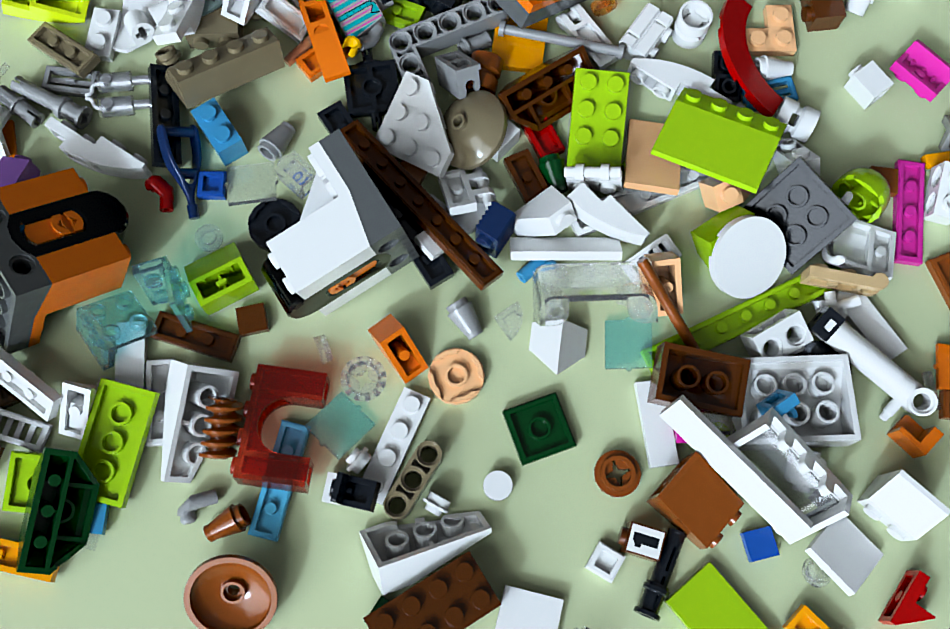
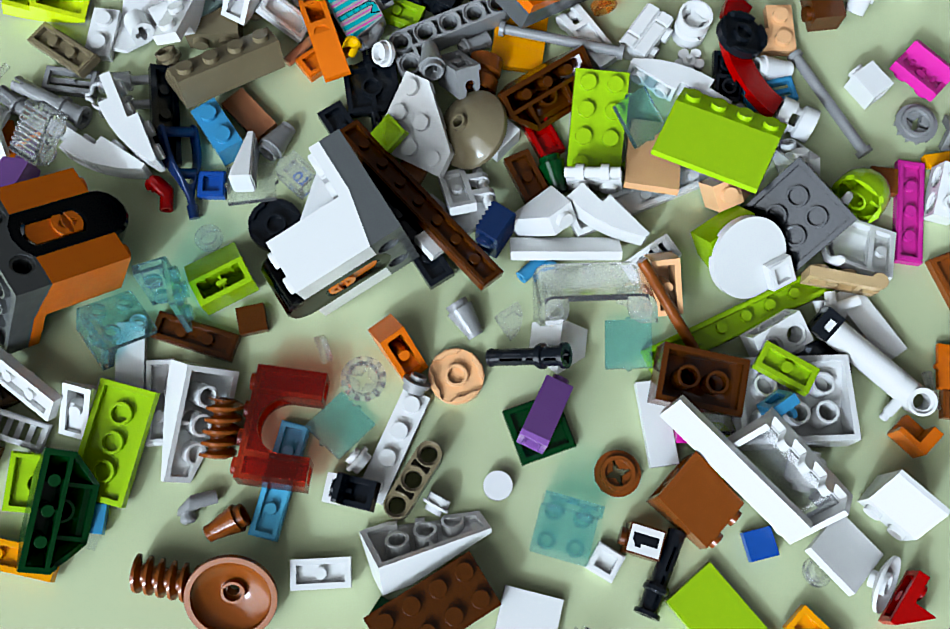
(38, 132): none -> clear brick
(128, 124): none -> white slope
(159, 578): none -> dark orange piece
(245, 166): none -> white slope
(249, 114): none -> nougat tile
(320, 573): none -> white plate
(383, 53): none -> white plate
(389, 133): none -> lime tile
(415, 383): none -> light grey plate
(431, 62): none -> light grey cone
(540, 356): none -> black pin
(545, 413): none -> medium lavender slope
(565, 528): none -> clear light blue bracket
(639, 117): none -> clear light blue piece
(690, 60): none -> white plant
(741, 35): none -> black tile
(779, 272): none -> white tile
(785, 368): none -> lime plate
(829, 104): none -> light grey bar
(884, 583): none -> white dish
(926, 125): none -> light grey gear

